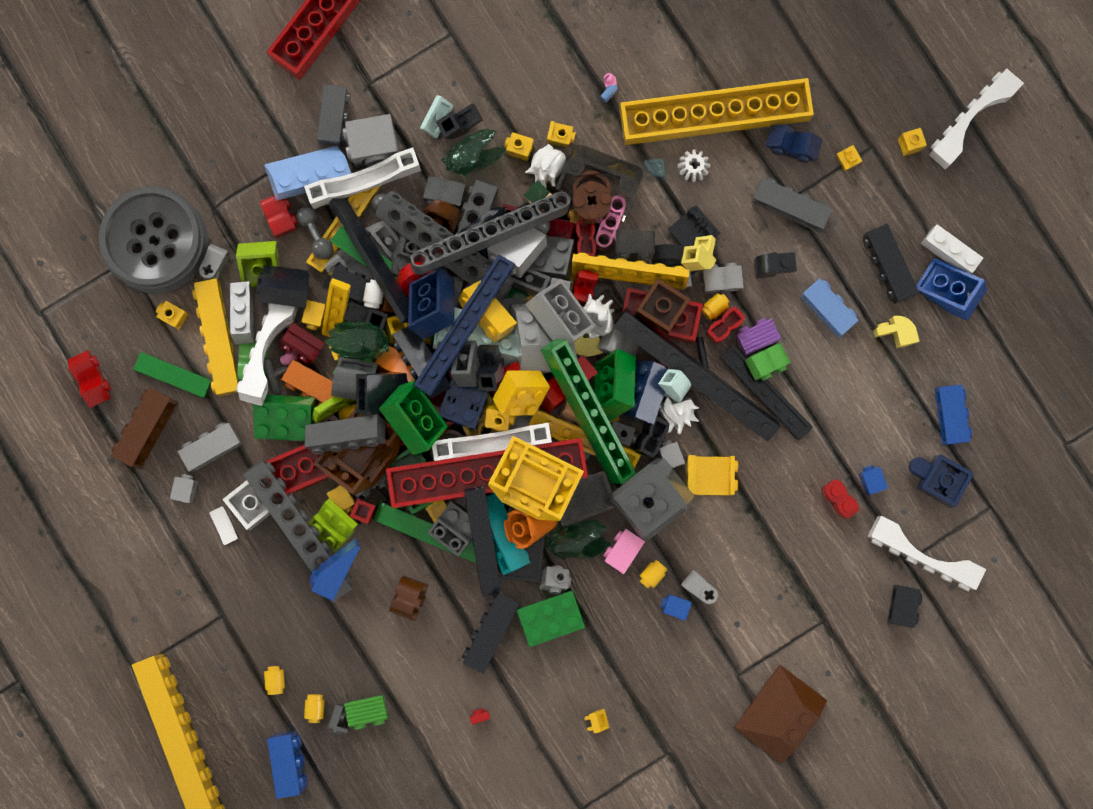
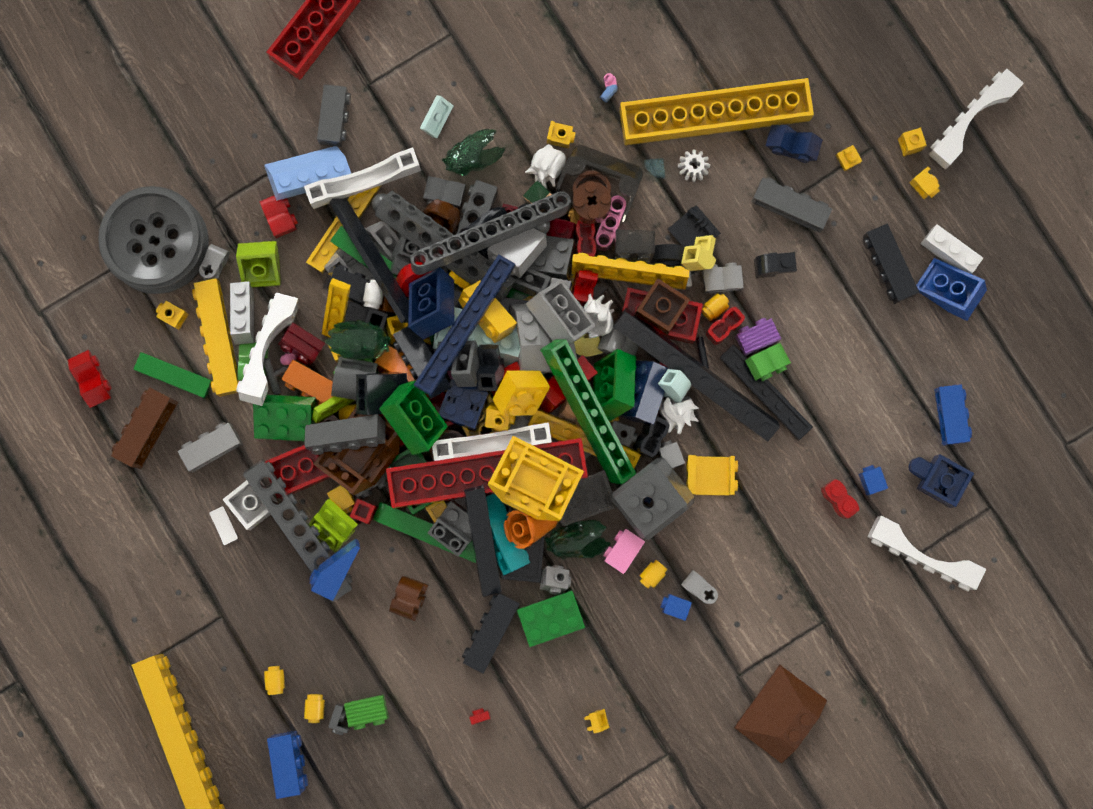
(184, 489): light grey brick -> none
(283, 286): black brick -> none
(307, 218): dark grey piece -> none
(314, 315): yellow brick -> none
(370, 140): light grey brick -> none
(458, 124): black brick -> none
(459, 281): none -> yellow tile
(519, 146): yellow brick -> none
(829, 307): medium blue brick -> none
(902, 330): light yellow brick -> none
(904, 606): black brick -> none
(925, 184): none -> yellow brick

